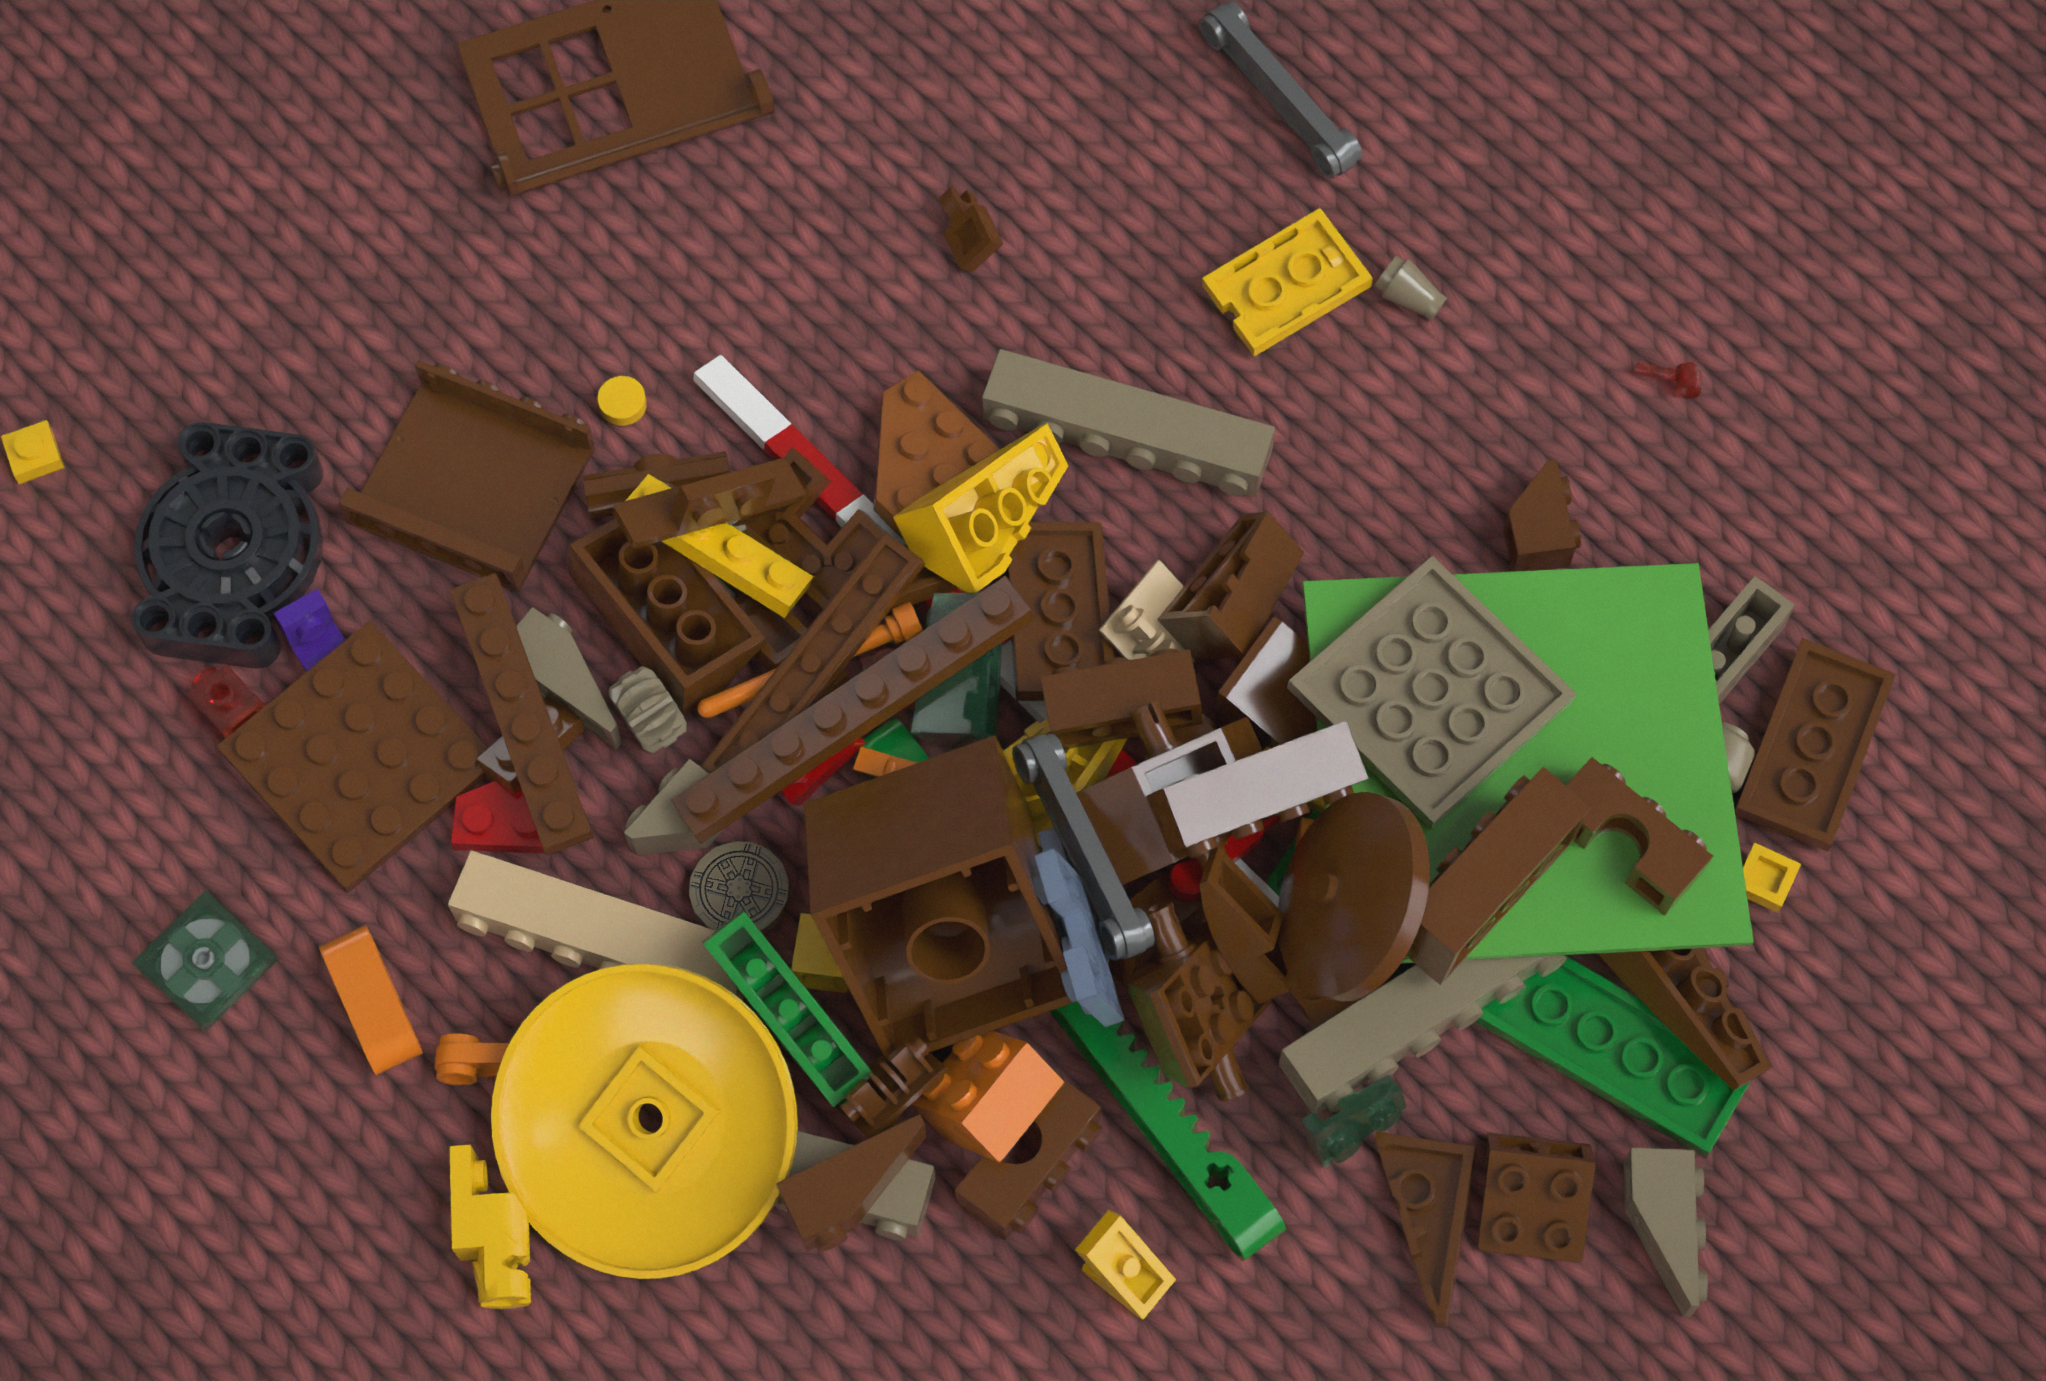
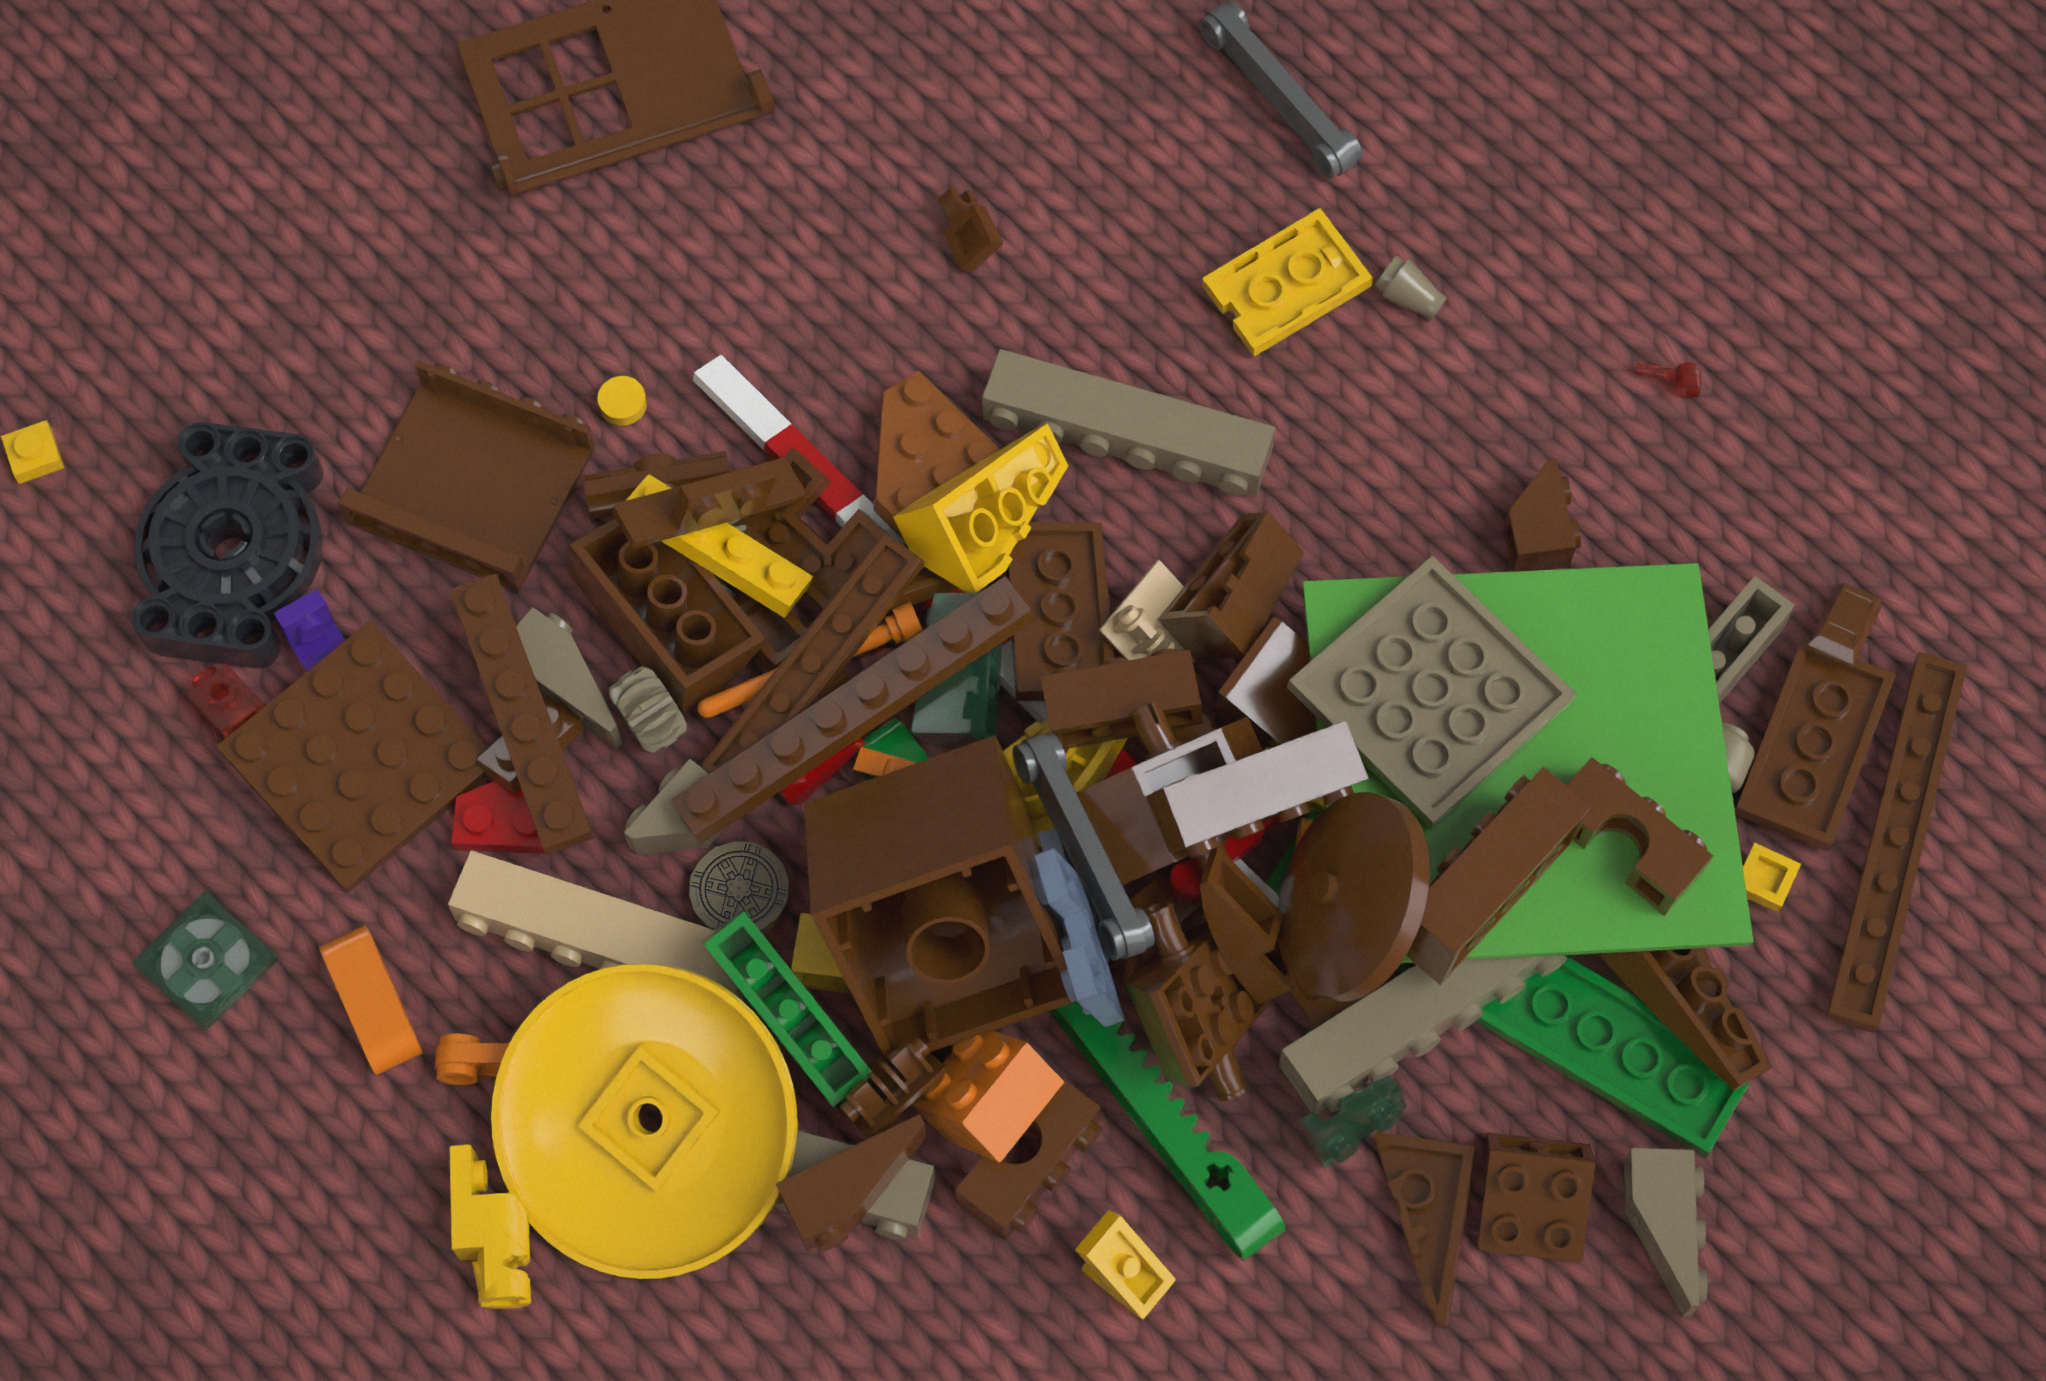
(1845, 624): none -> reddish brown tile
(1896, 843): none -> reddish brown plate

